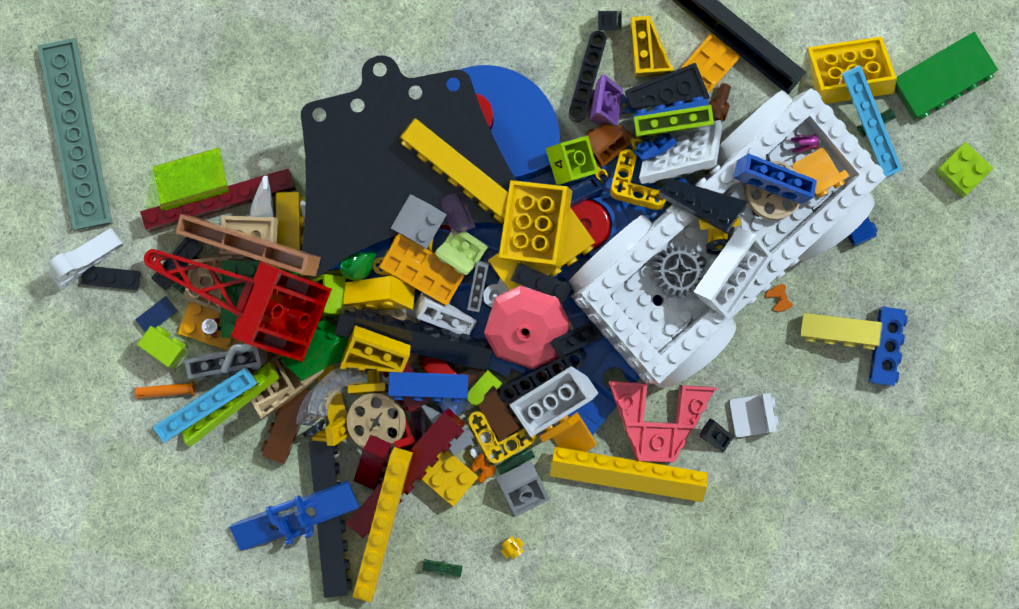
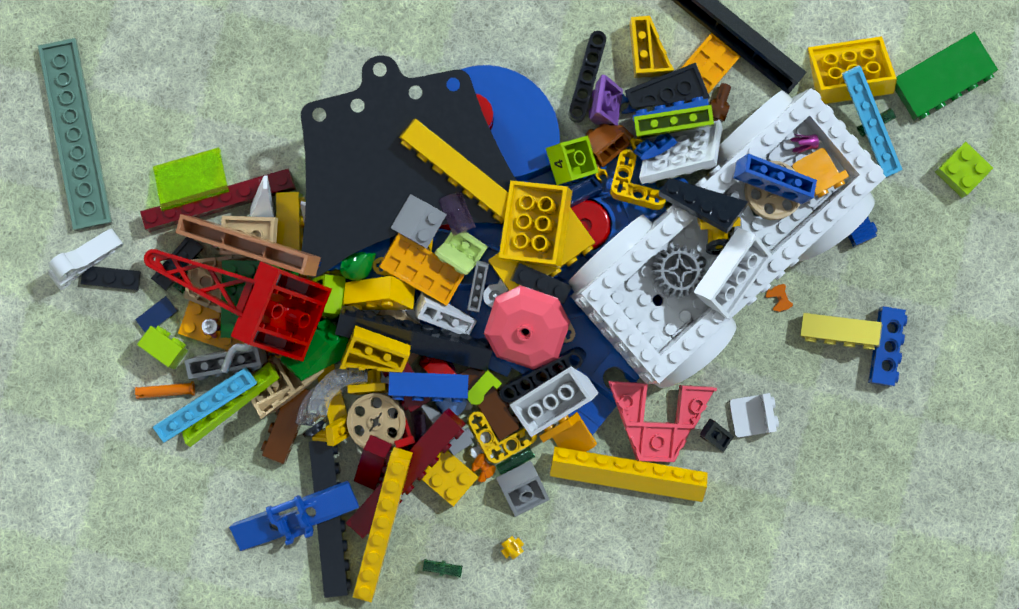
(576, 339): black plate -> none
(609, 20): black brick -> none

